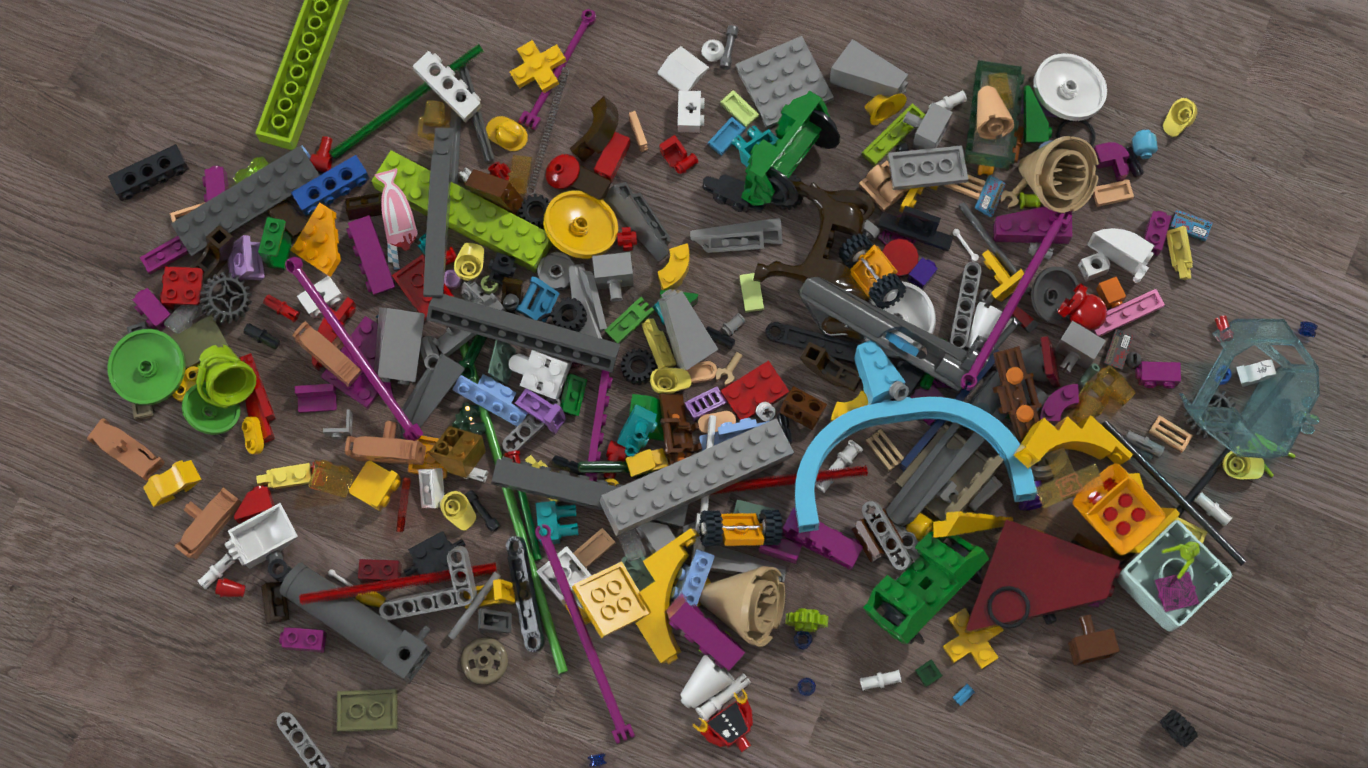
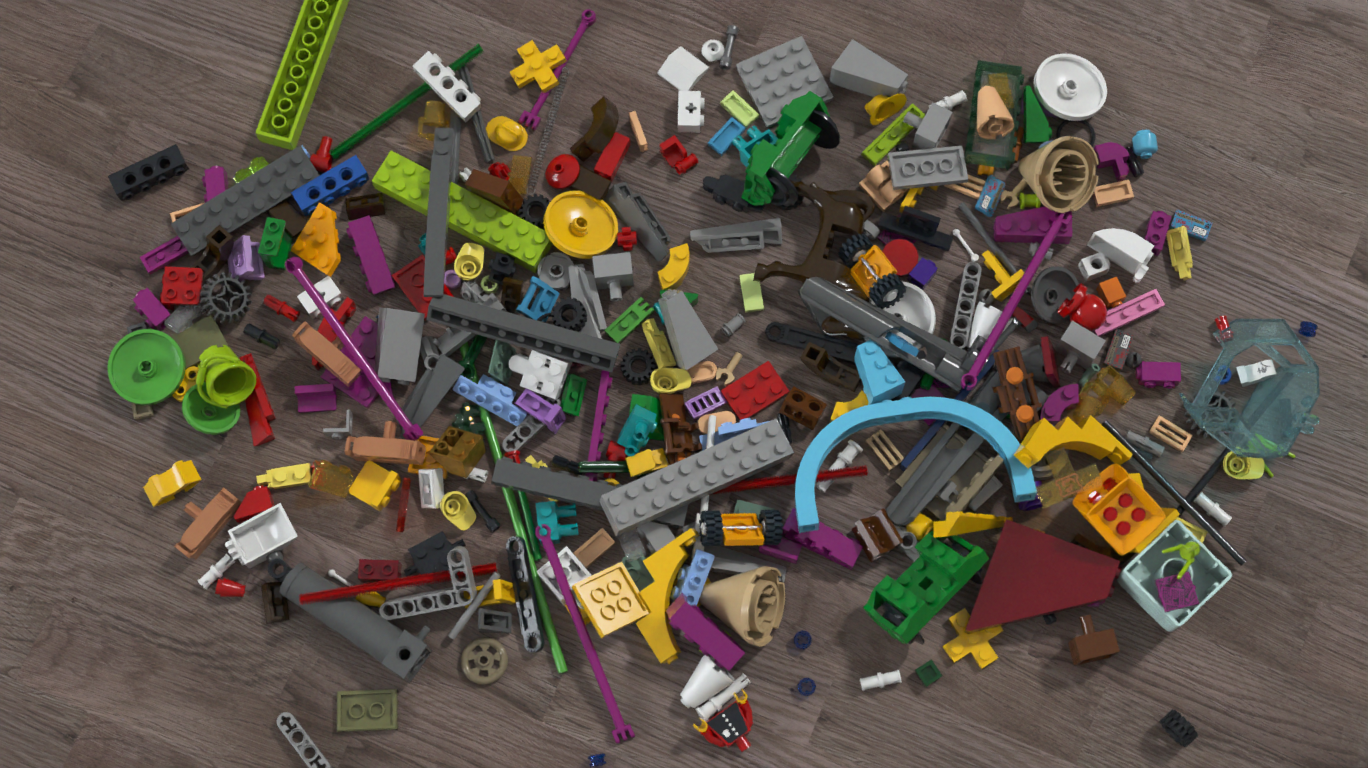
(125, 449): nougat piece -> none
(253, 435): yellow plate -> none
(303, 639): magenta brick -> none
(397, 217): sticker -> none
(510, 299): dark grey hinge -> none
(723, 339): black piece -> none
(770, 413): white bush -> none
(806, 620): lime gear -> none
(885, 536): light grey beam -> none
(902, 394): light grey bush -> none
(963, 695): dark azure piece -> none
(989, 606): black tyre -> none
(1178, 118): light yellow cap -> none

